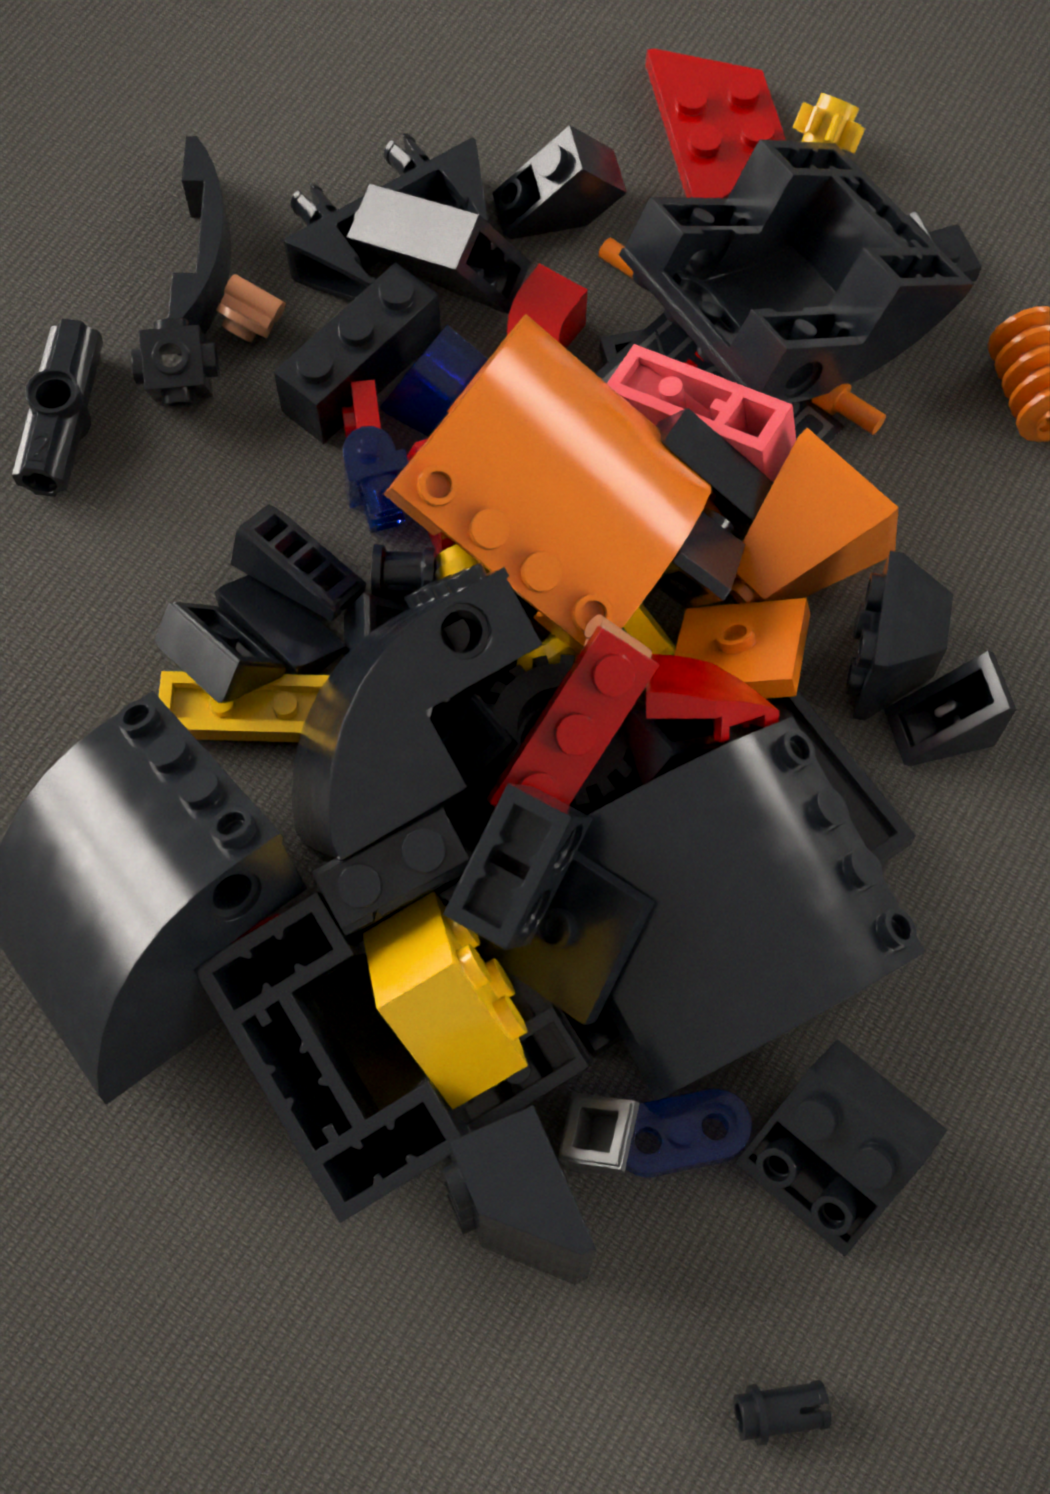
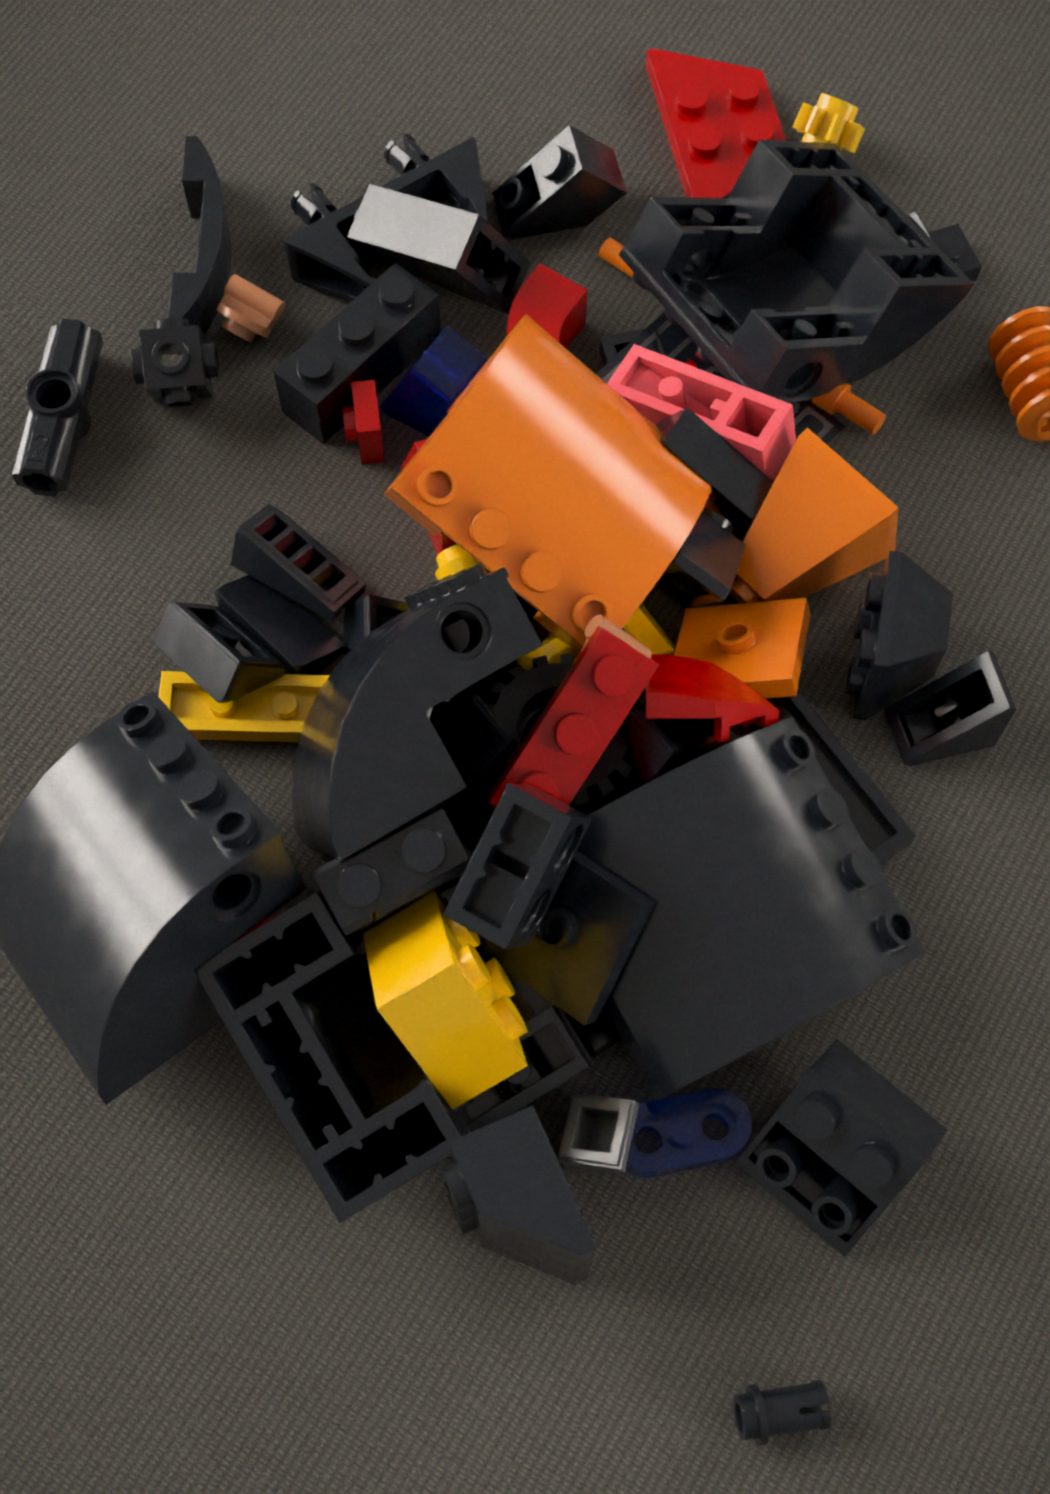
(369, 471): clear blue hips -> none
(401, 571): black bush -> none

